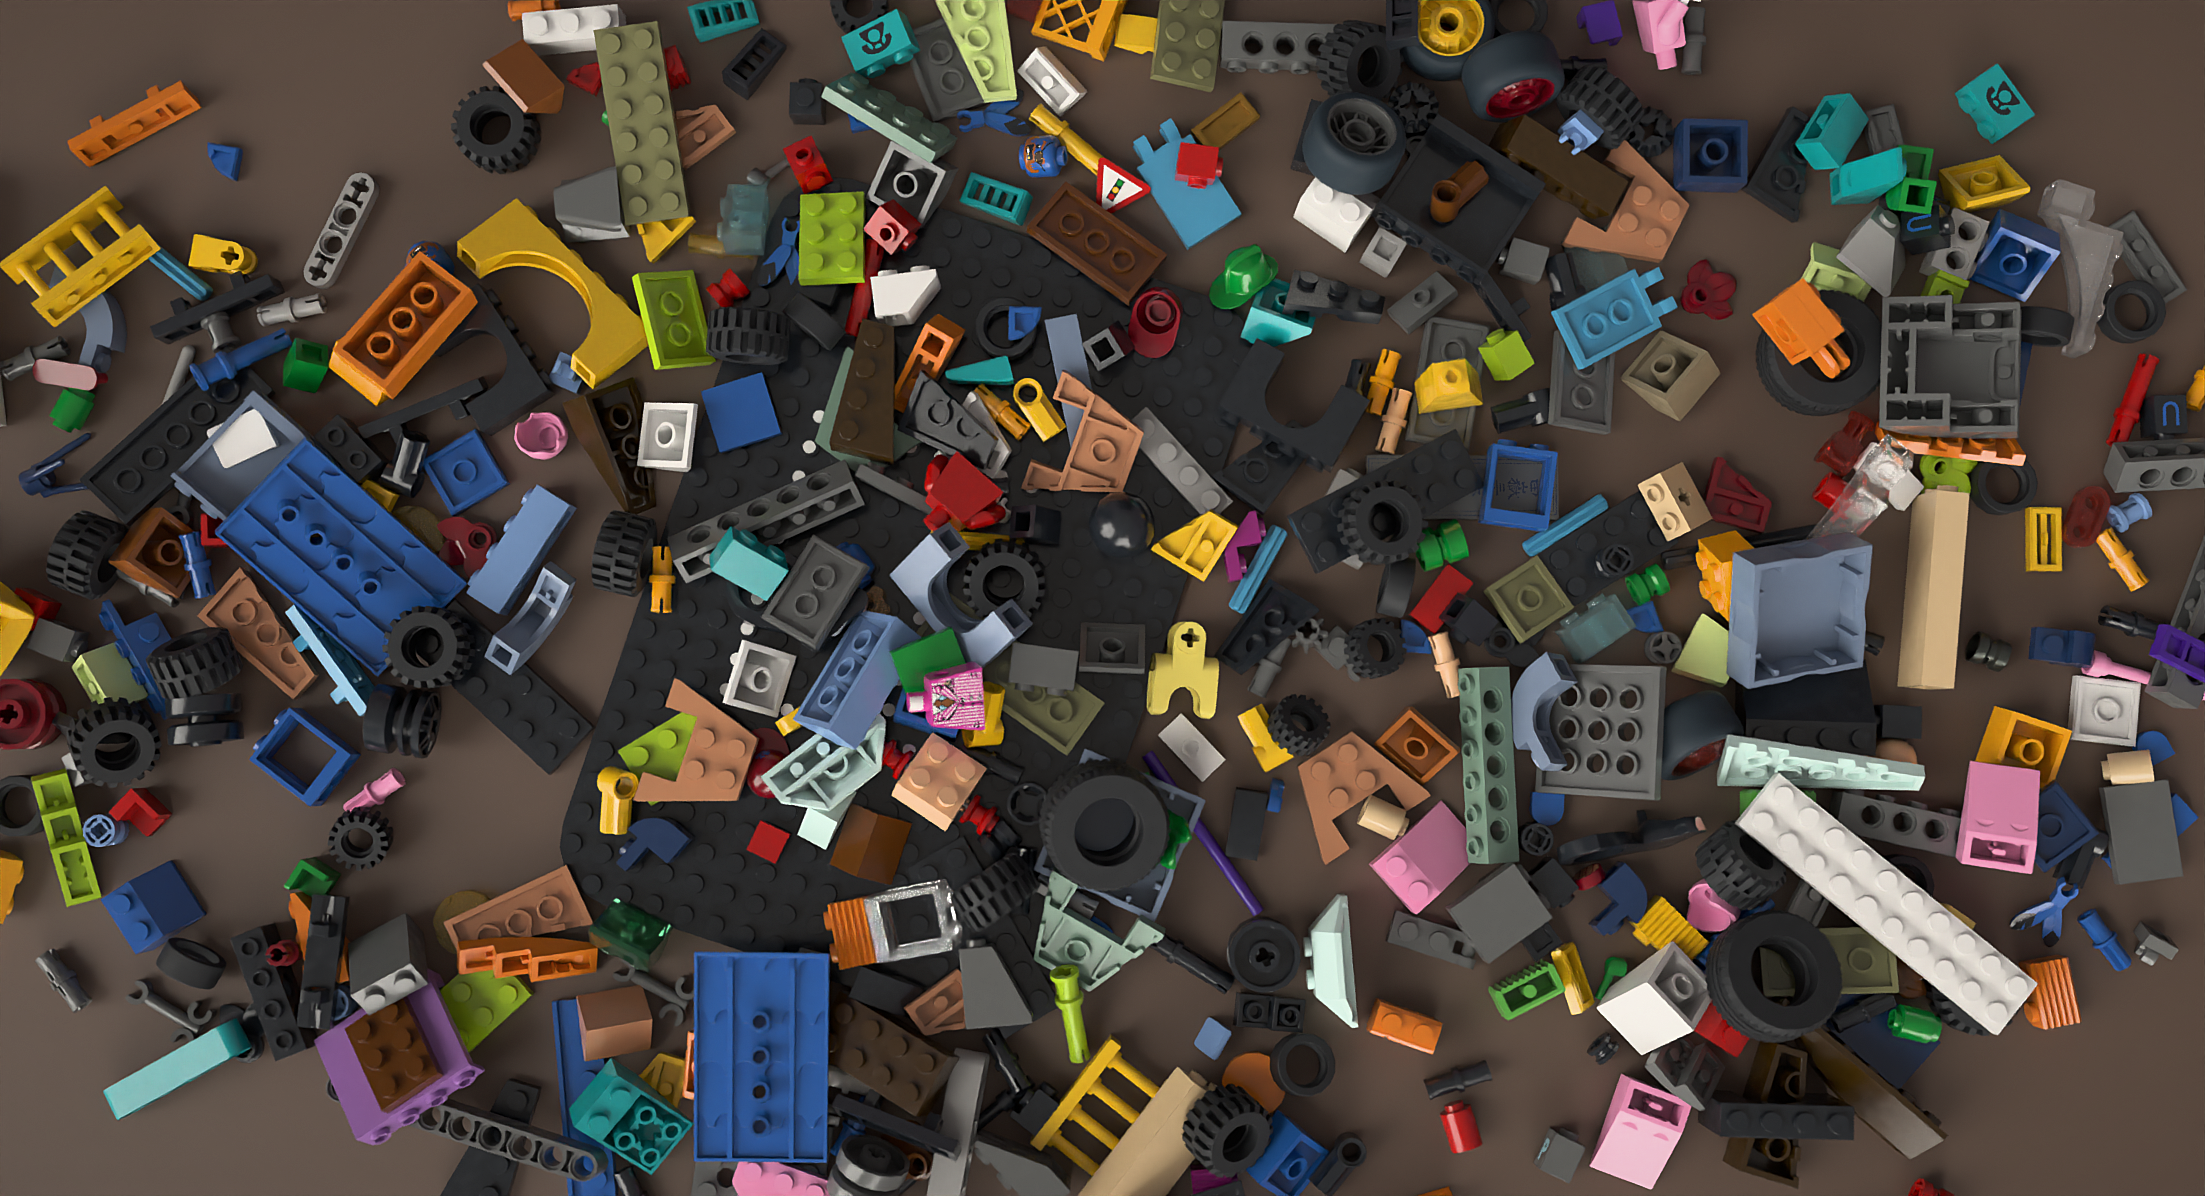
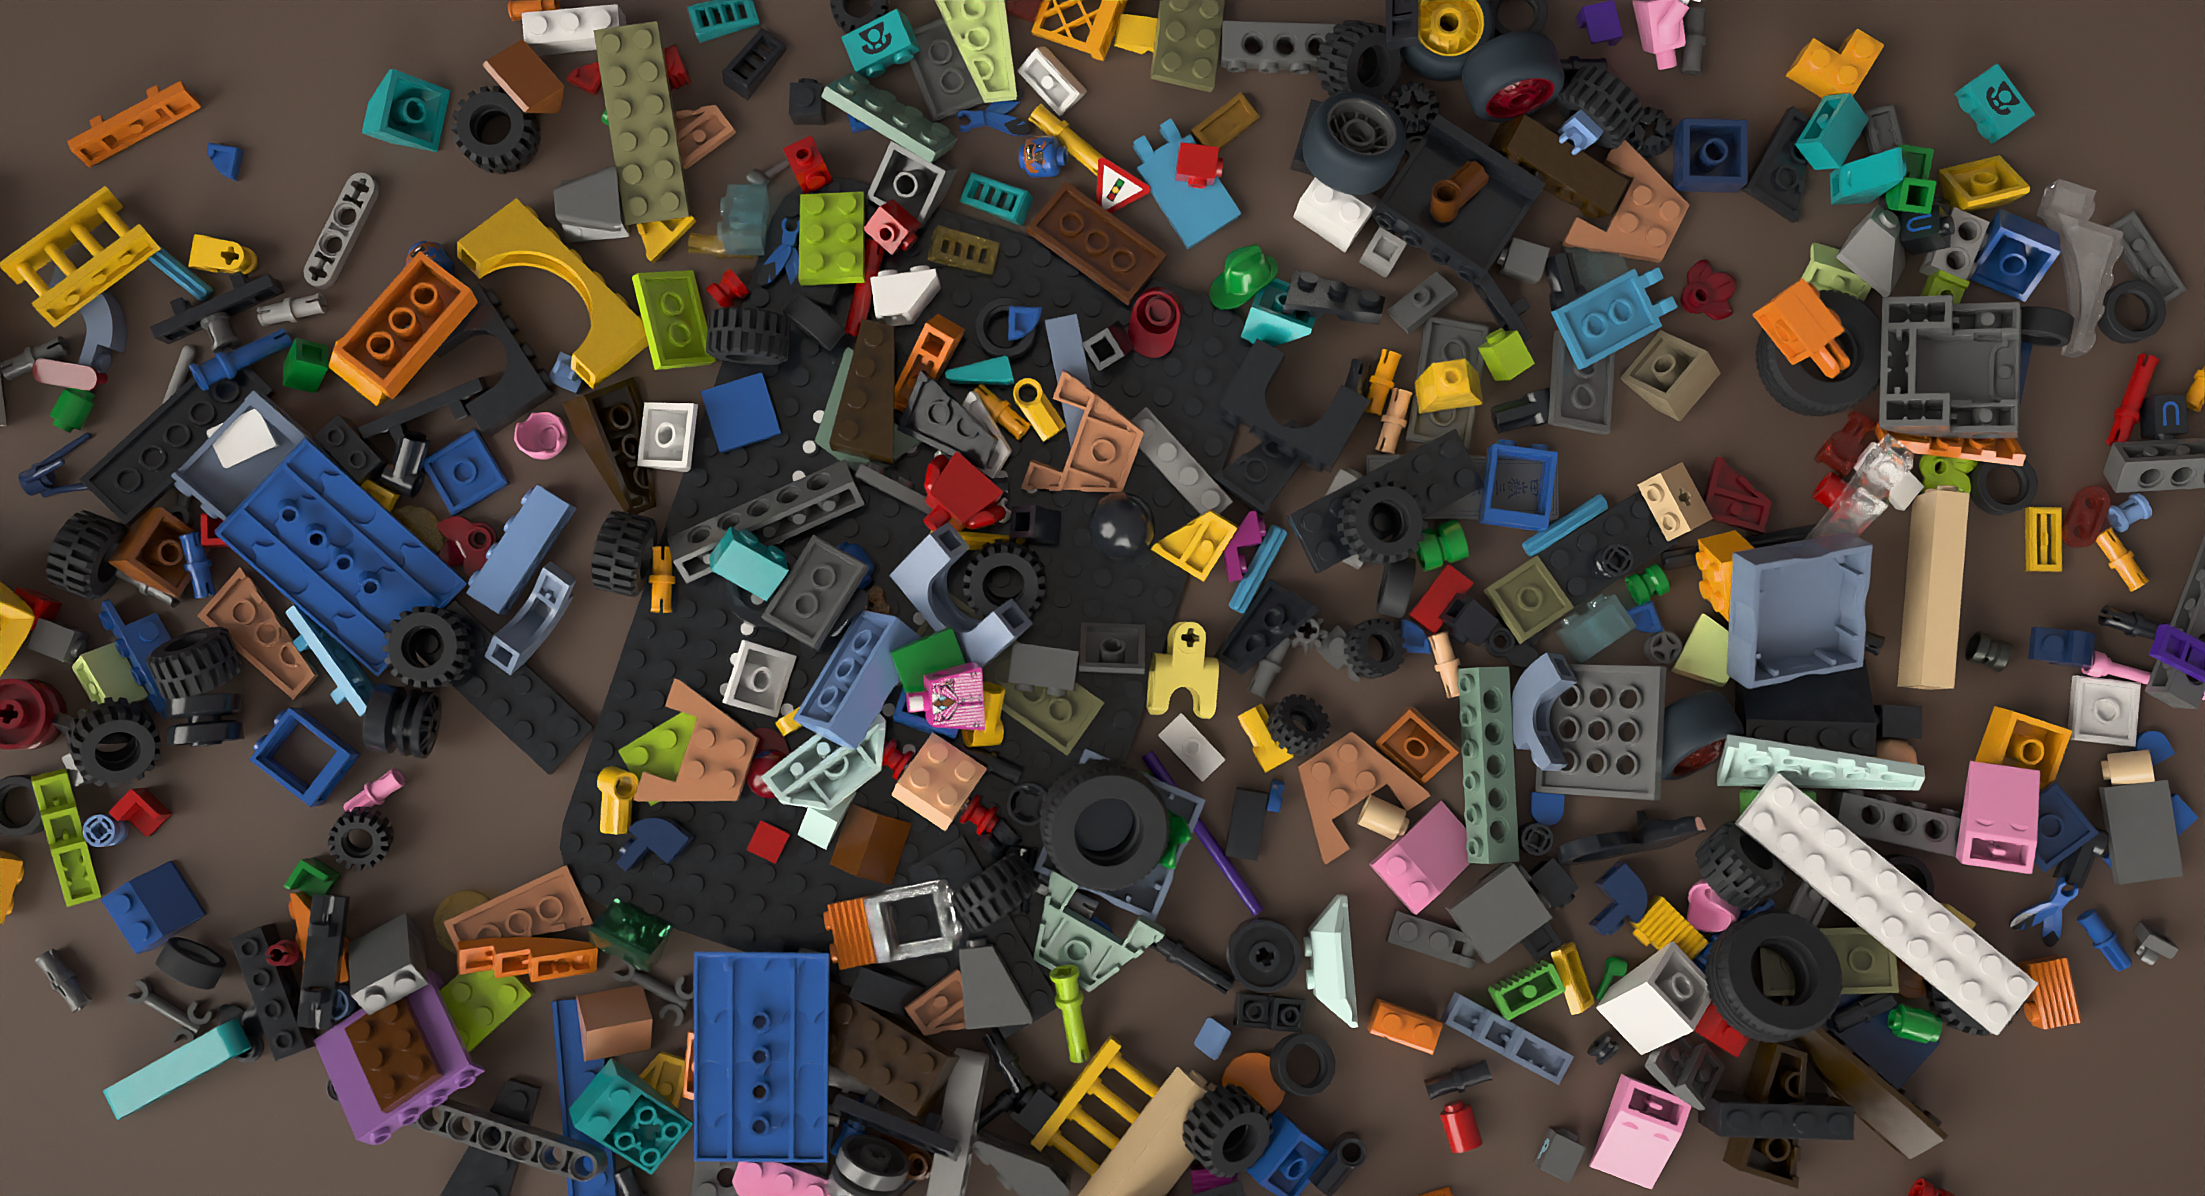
(407, 111): none -> teal slope
(960, 261): none -> clear yellow slope
(1506, 1038): none -> sand blue slope
(1589, 876): dark red tile -> none
(1835, 72): none -> light orange brick

